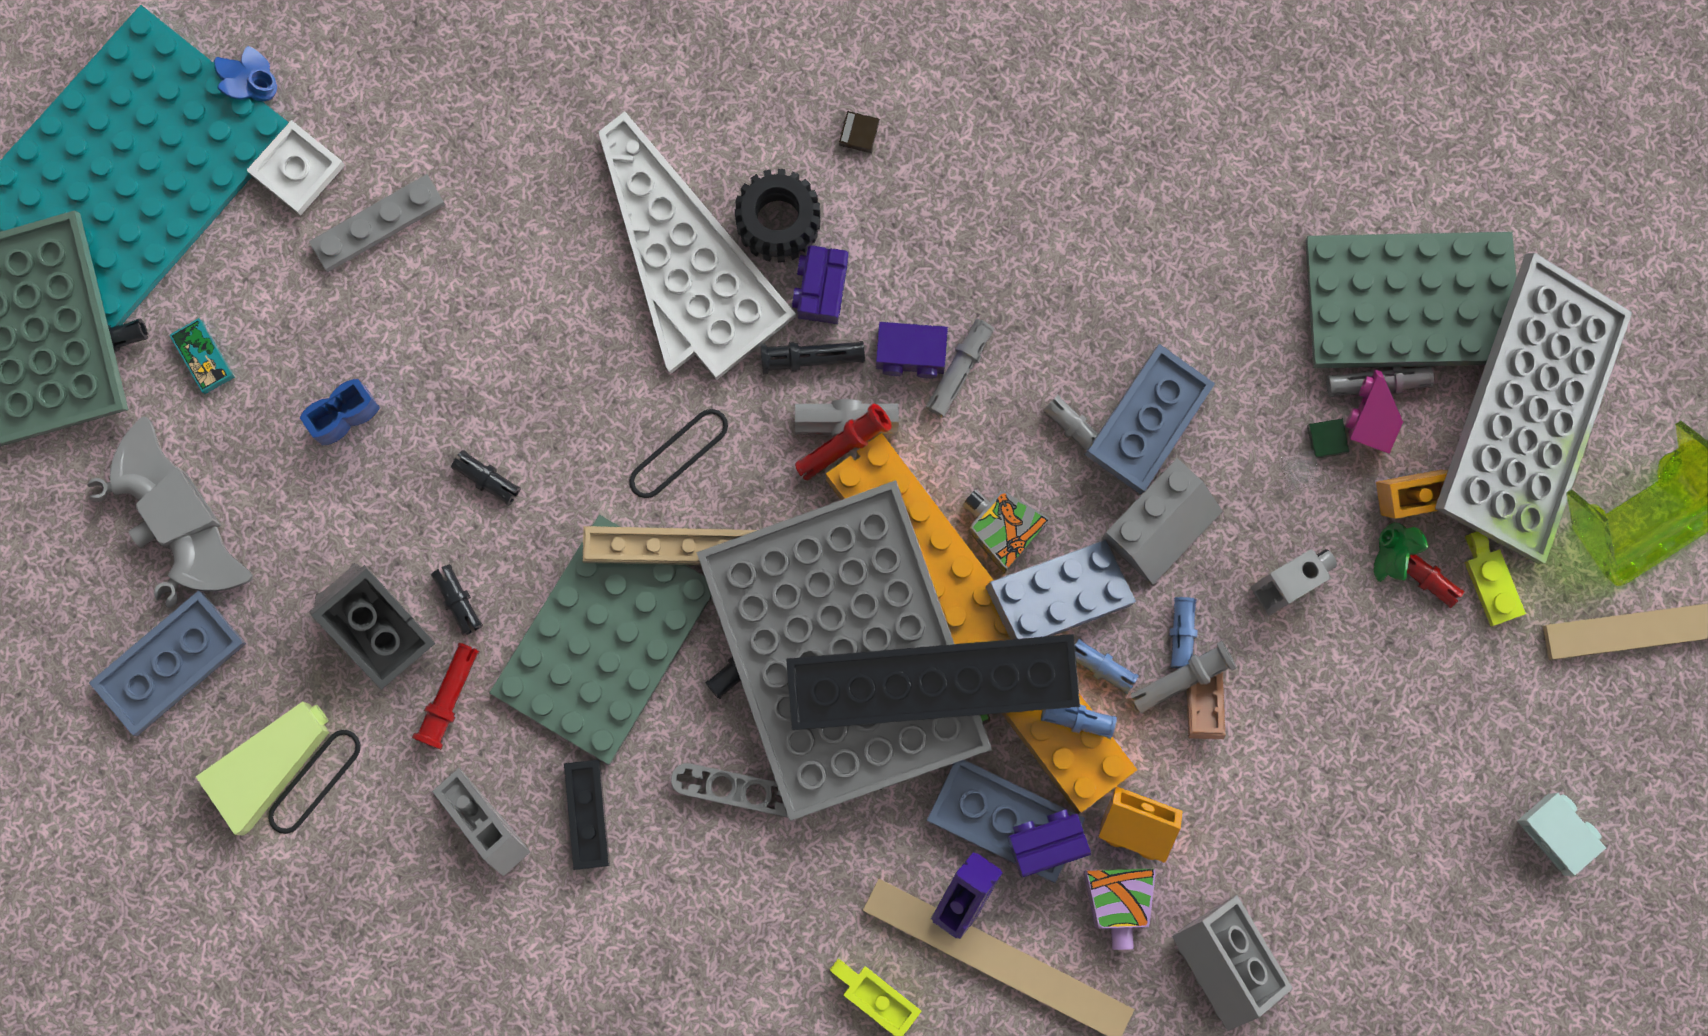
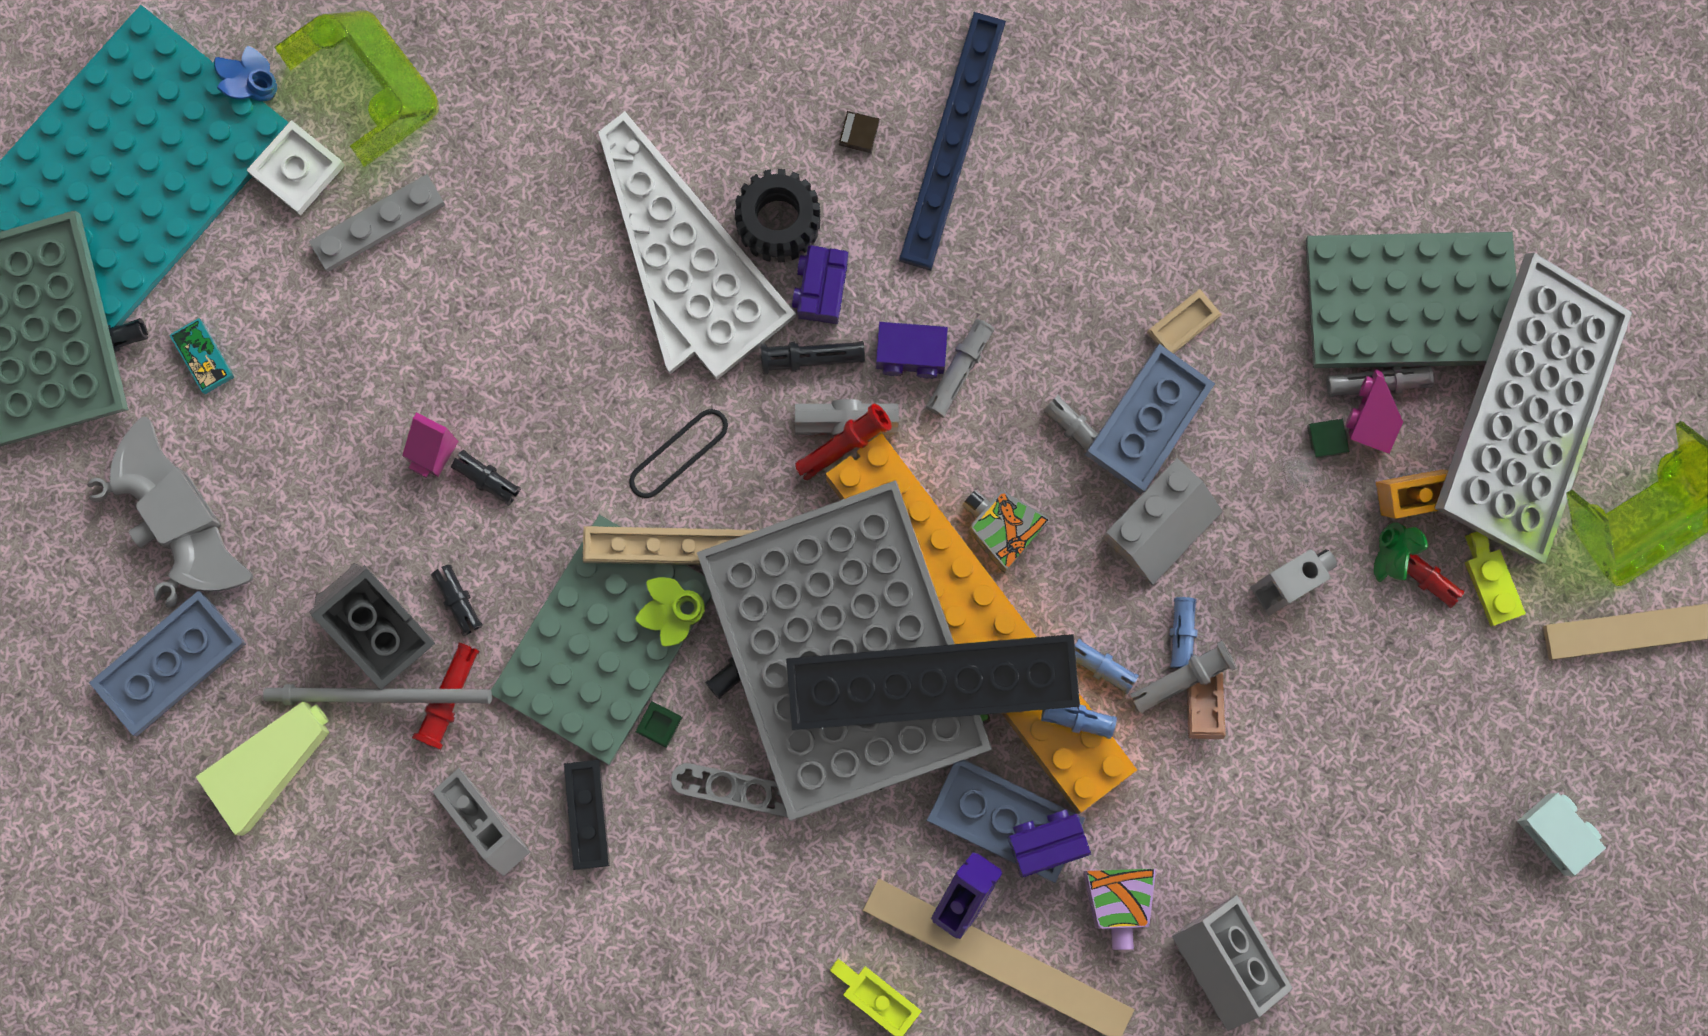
(290, 694): none -> light grey bar
(303, 772): black piece -> none
(346, 407): blue brick -> none
(405, 98): none -> clear neon green windscreen
(428, 446): none -> dark pink slope
(659, 724): none -> dark green tile
(665, 611): none -> lime plate
(952, 141): none -> dark blue tile
(1061, 593): plate -> none
(1140, 825): light orange brick -> none
(1184, 322): none -> tan tile

